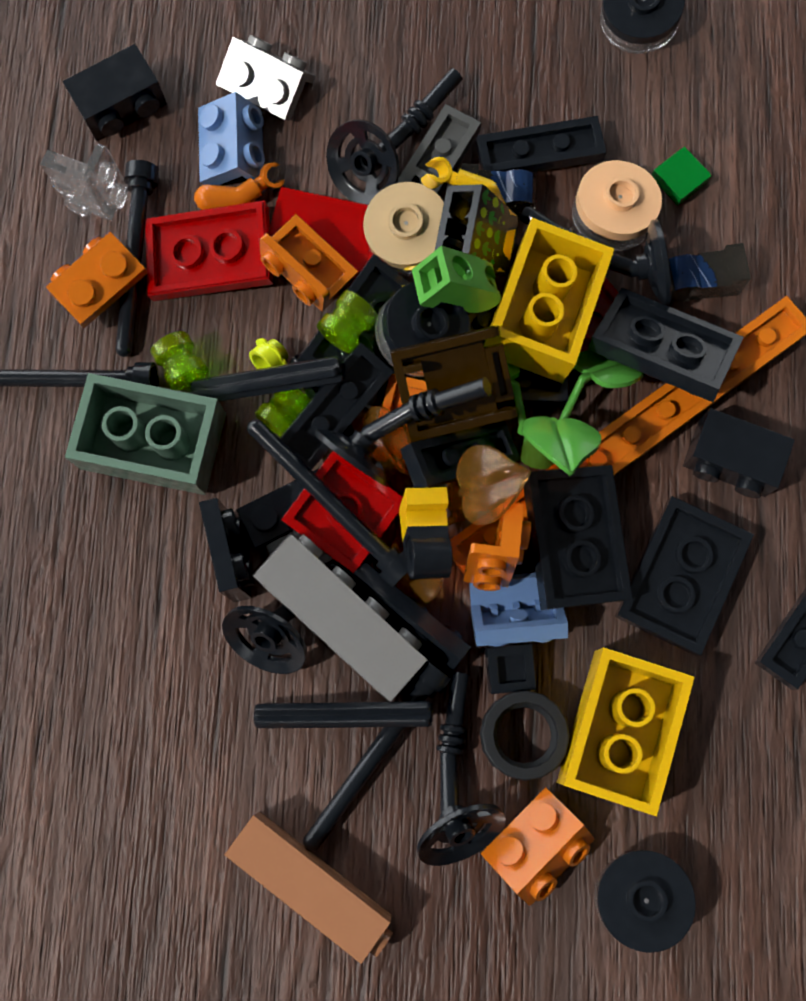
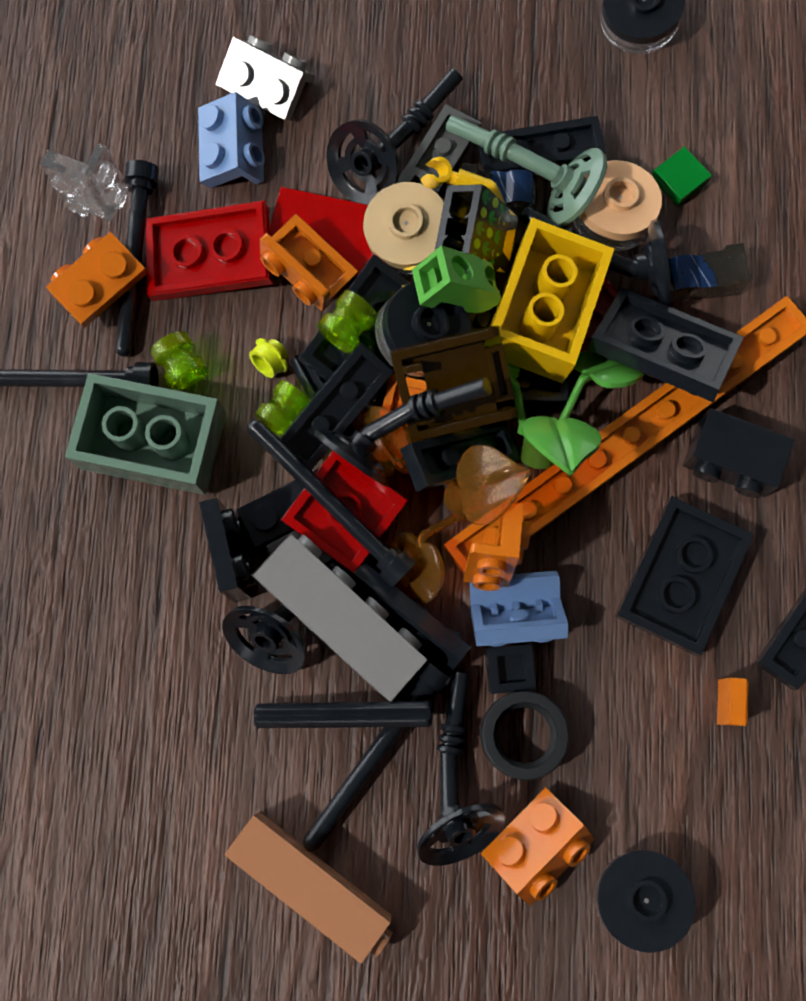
(115, 92): black brick -> none
(216, 196): orange arm -> none
(271, 379): black axle -> none
(426, 533): leg -> none
(576, 189): none -> sand green dish
(577, 537): black plate -> none
(626, 730): yellow brick -> none
(732, 702): none -> orange tile

